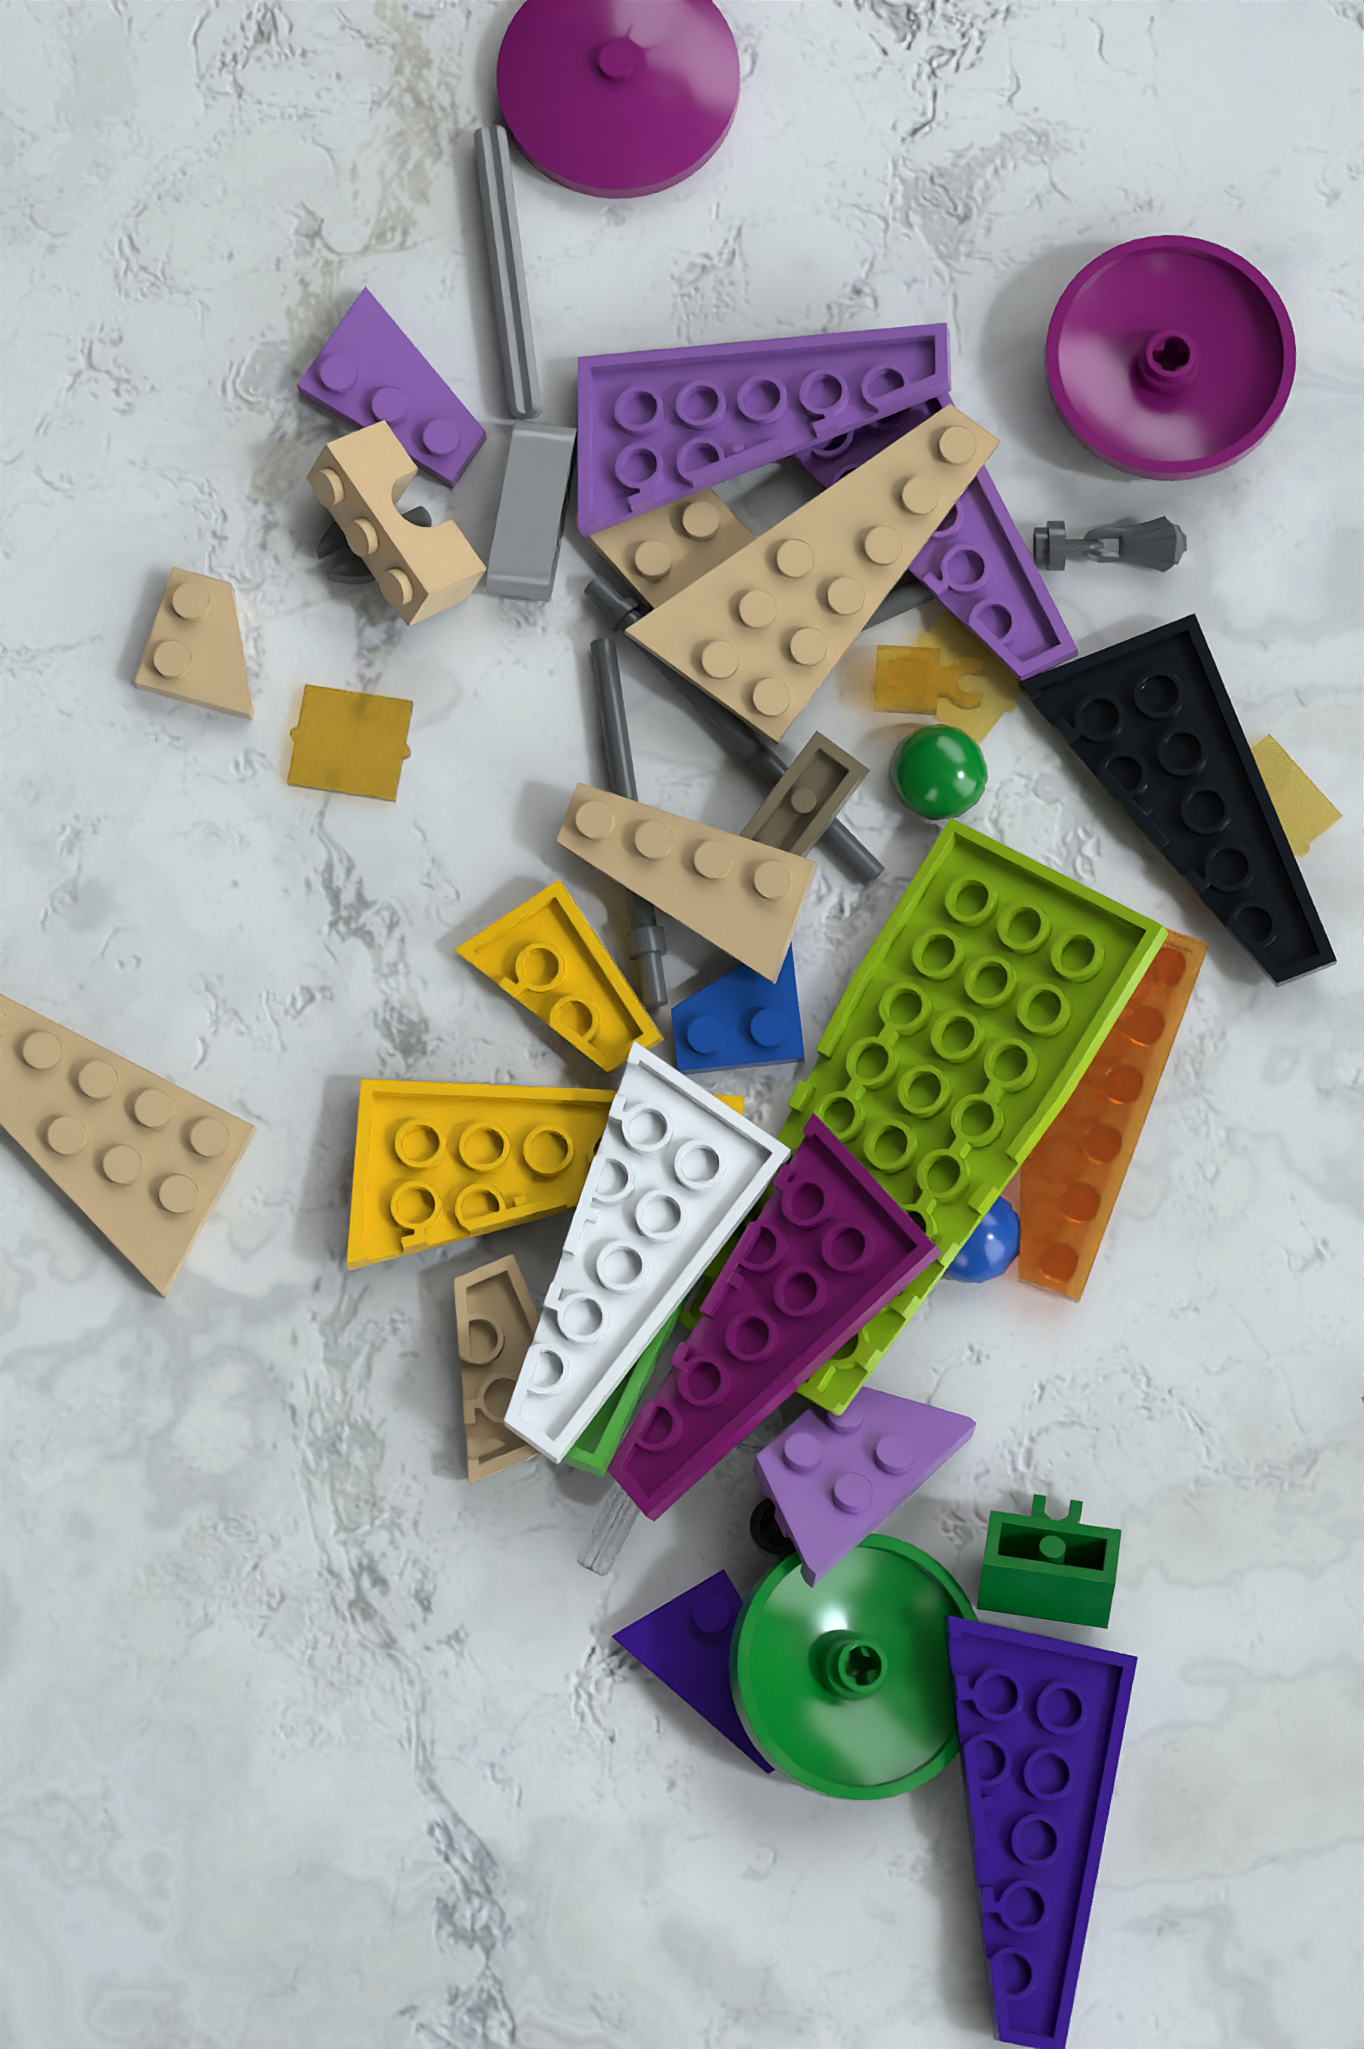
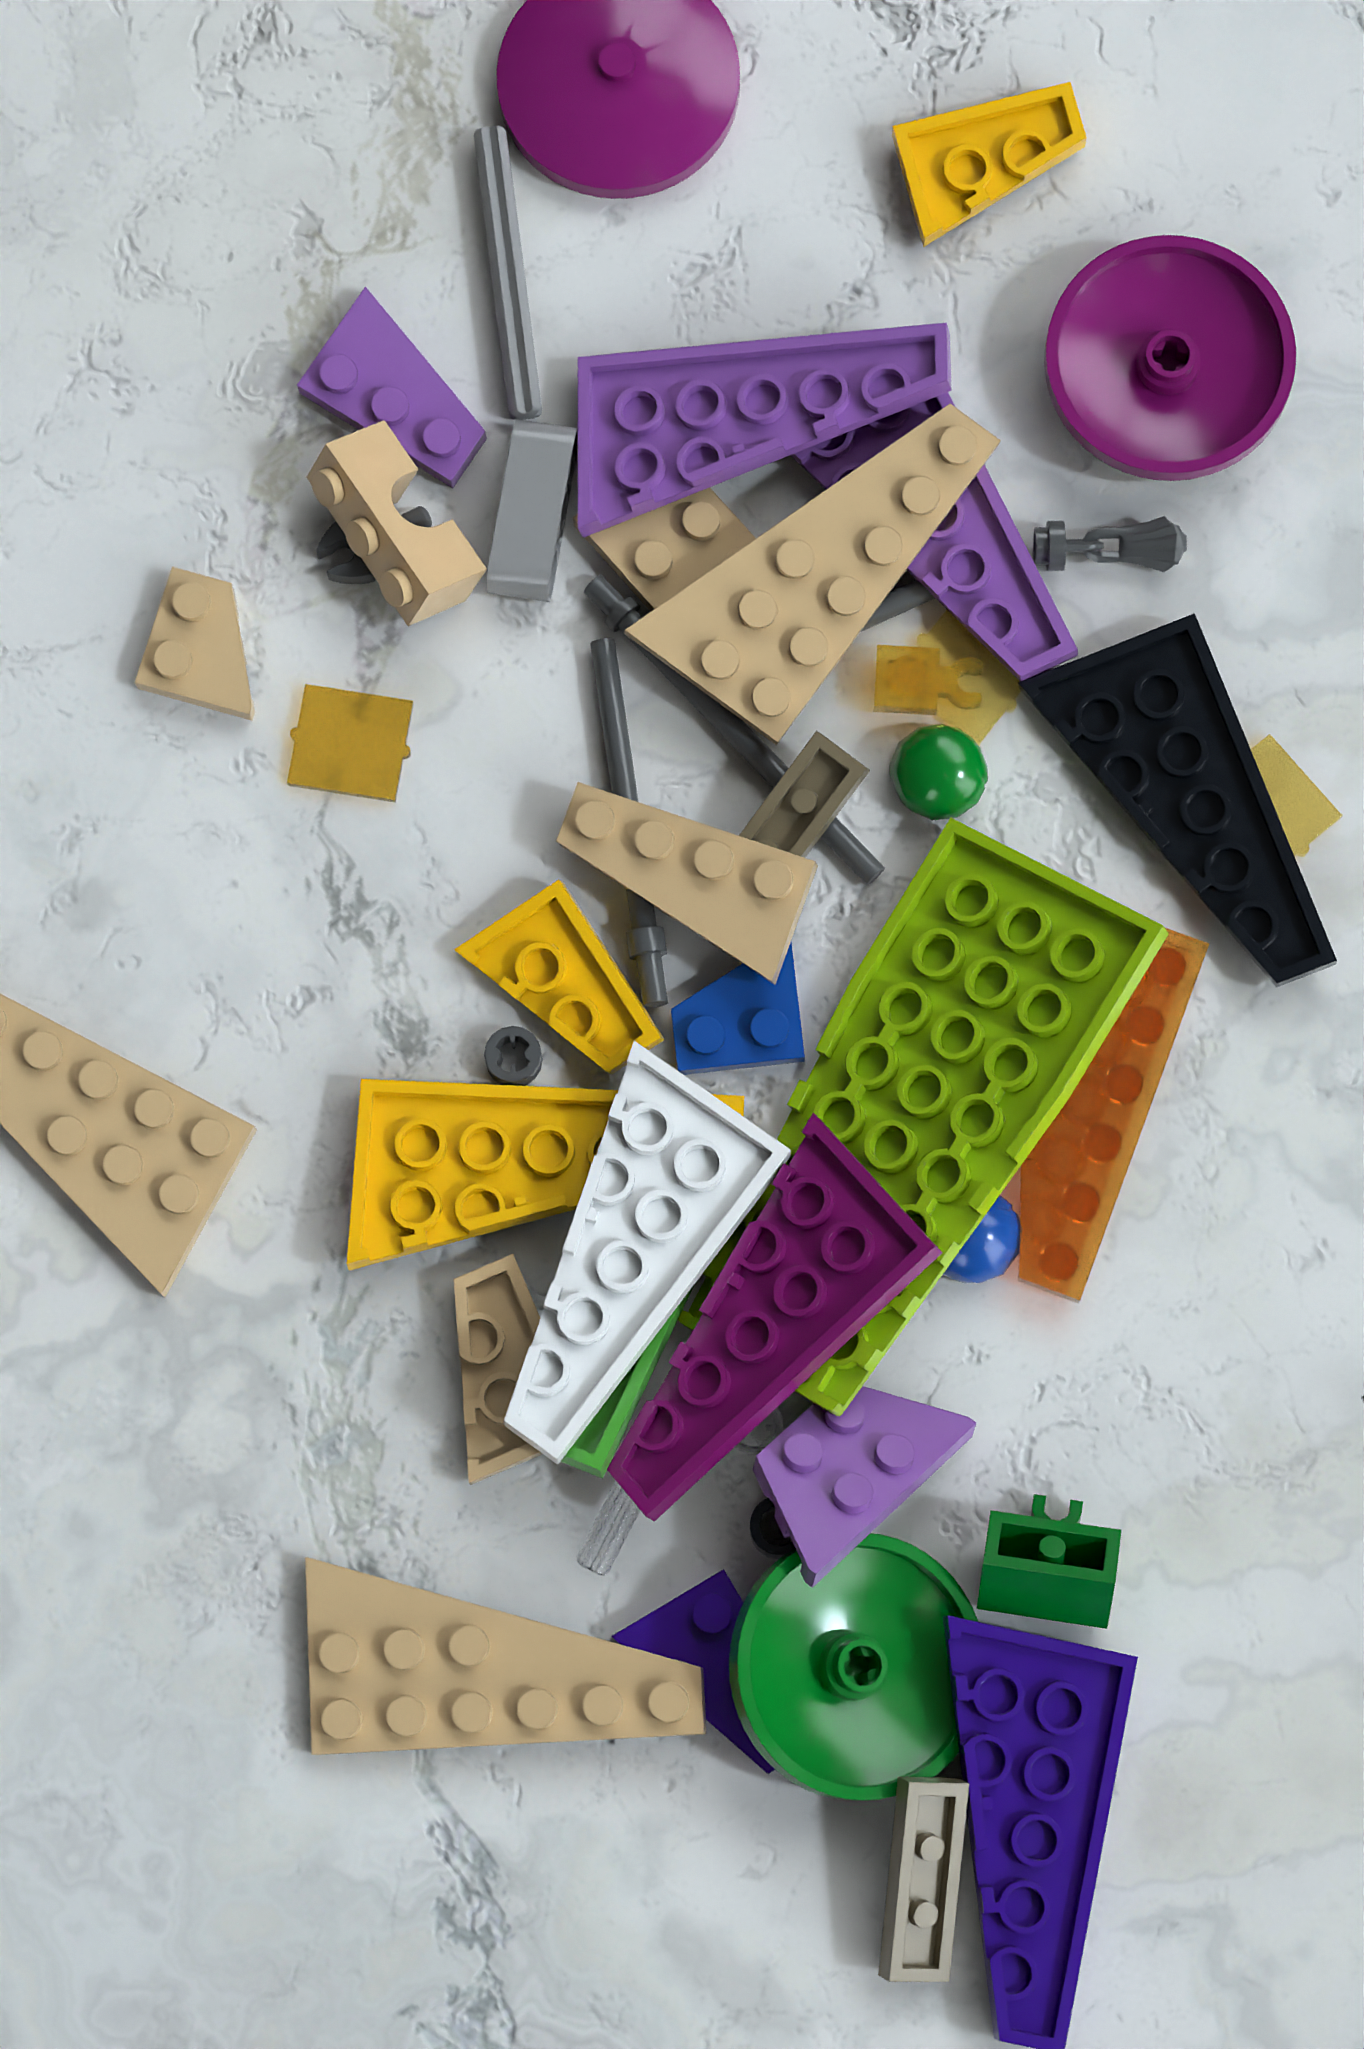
(441, 1673): none -> tan wing
(494, 1057): none -> dark grey bush
(923, 1879): none -> plate
(982, 153): none -> yellow wing

